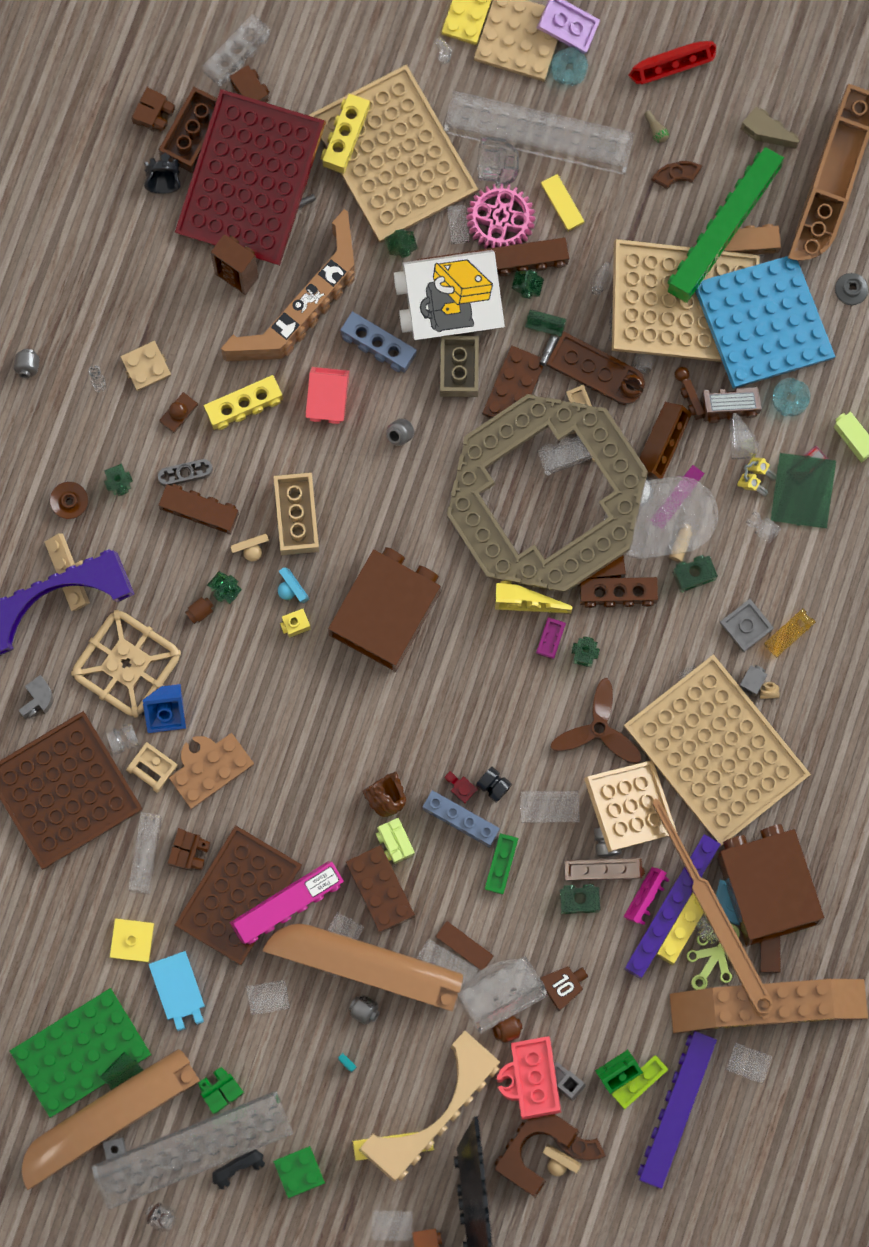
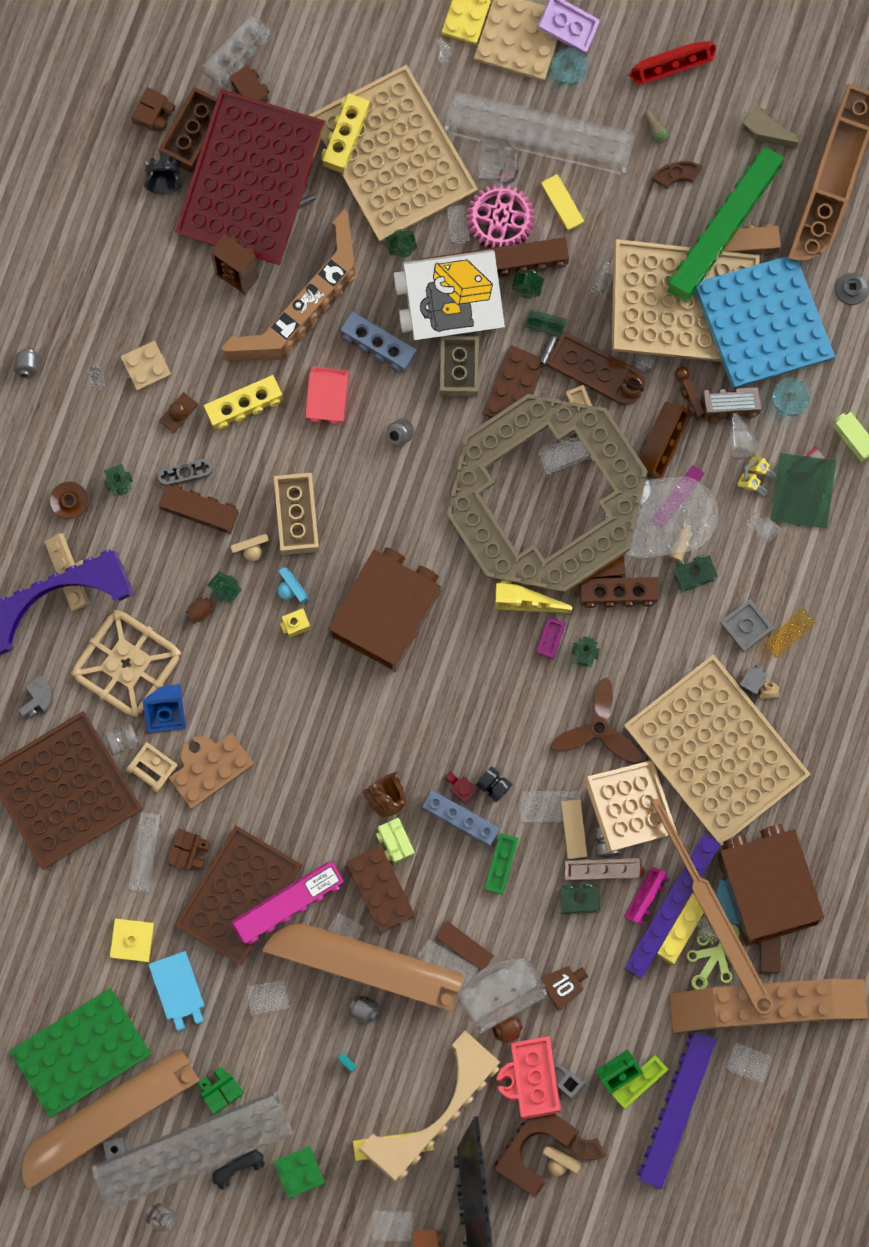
(121, 1071): clear green piece -> none
(574, 828): none -> tan tile

